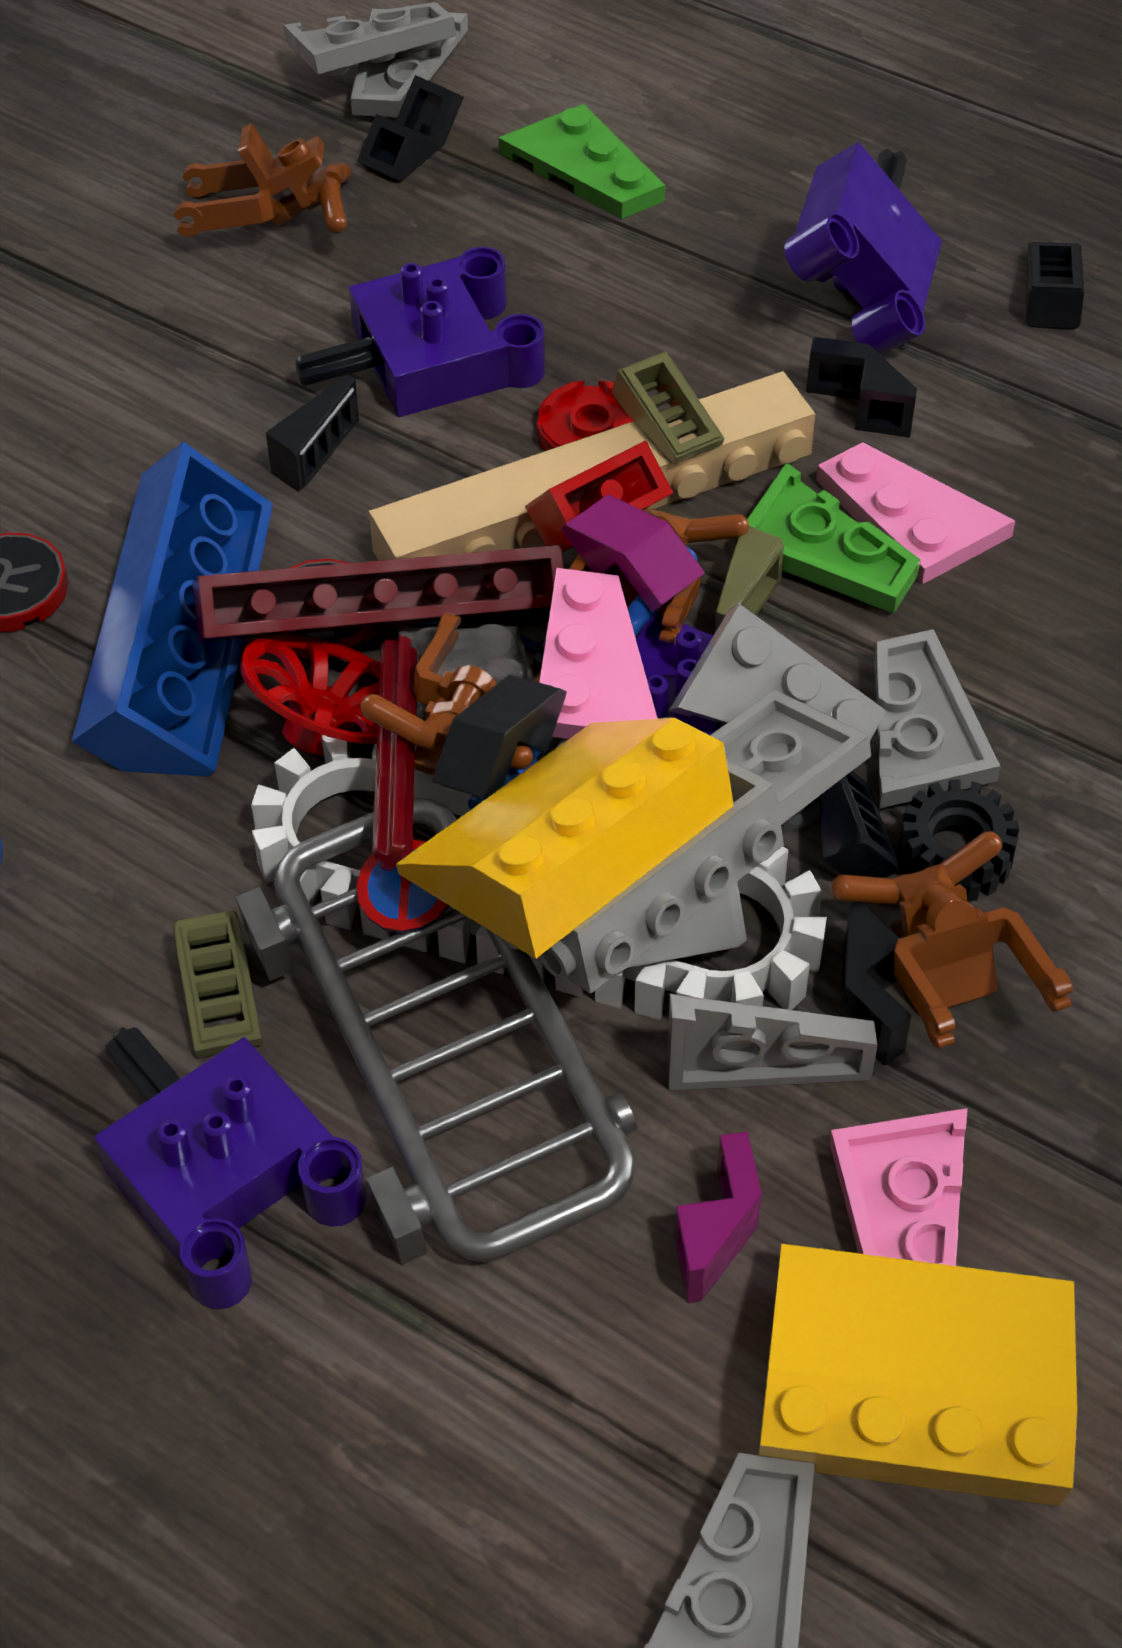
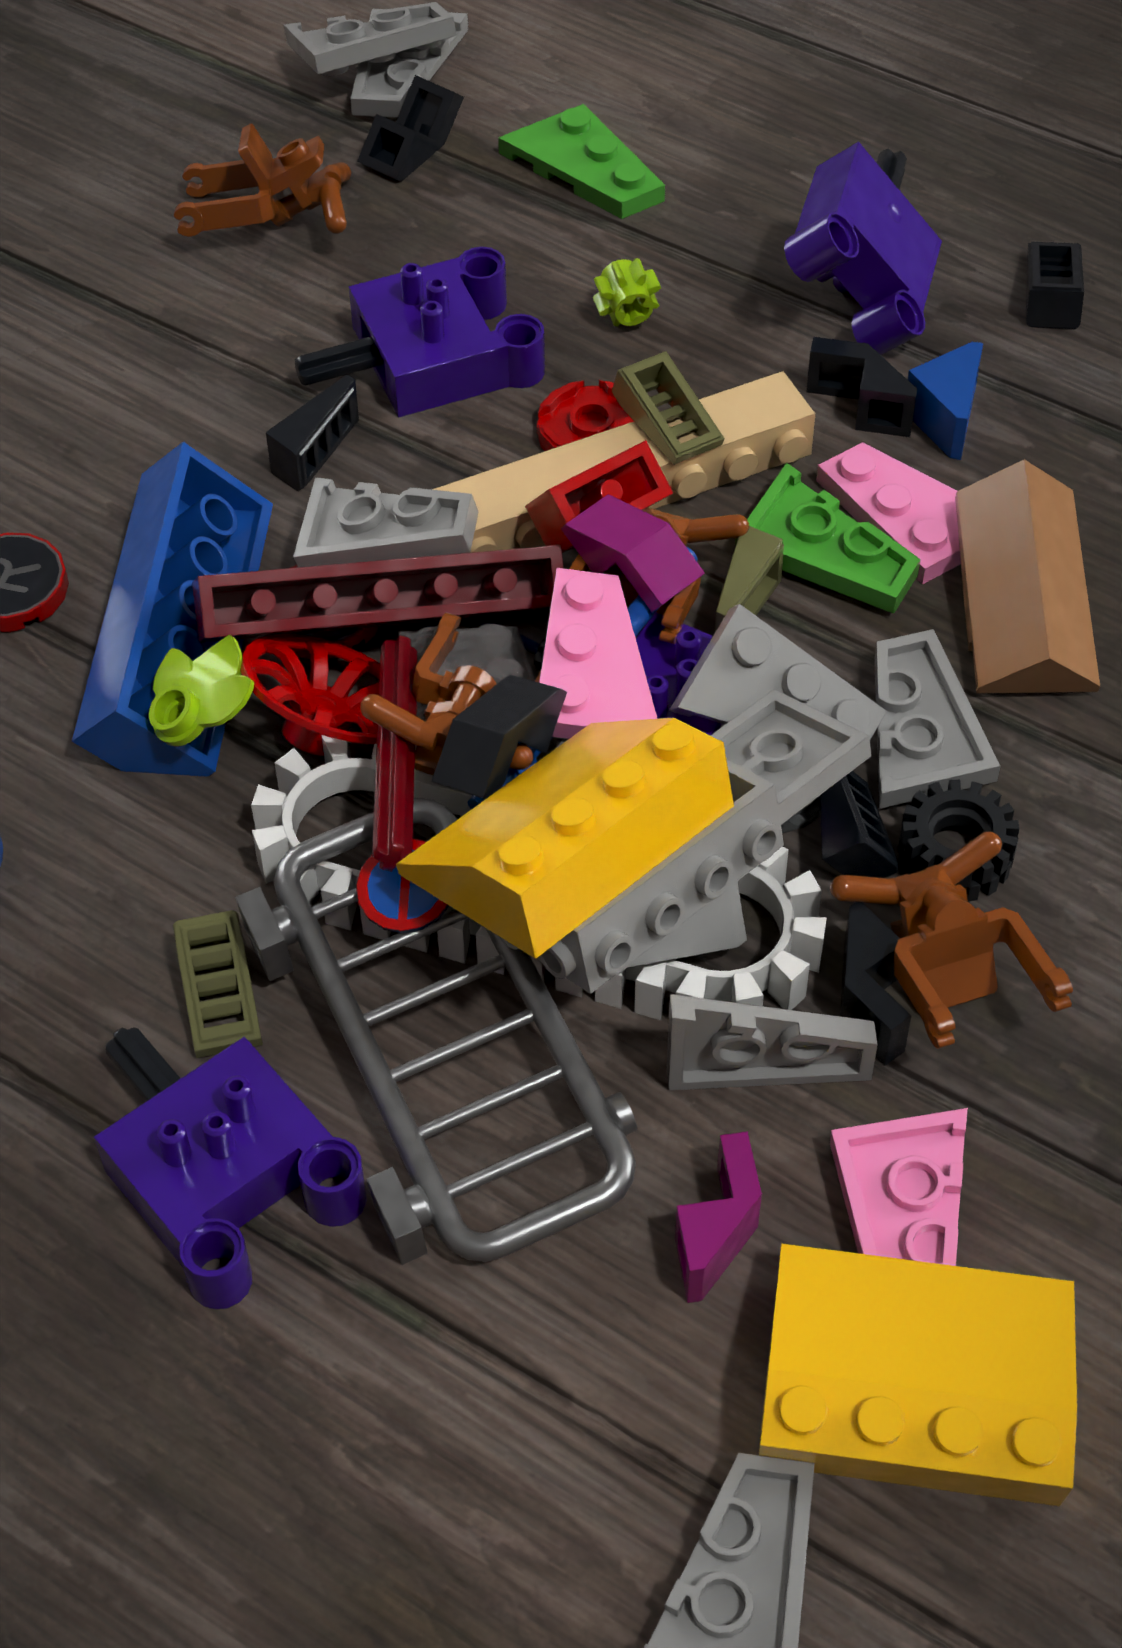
(198, 692): none -> lime plate
(378, 526): none -> light grey wing
(626, 292): none -> lime gear
(946, 396): none -> blue slope
(1025, 584): none -> medium nougat slope

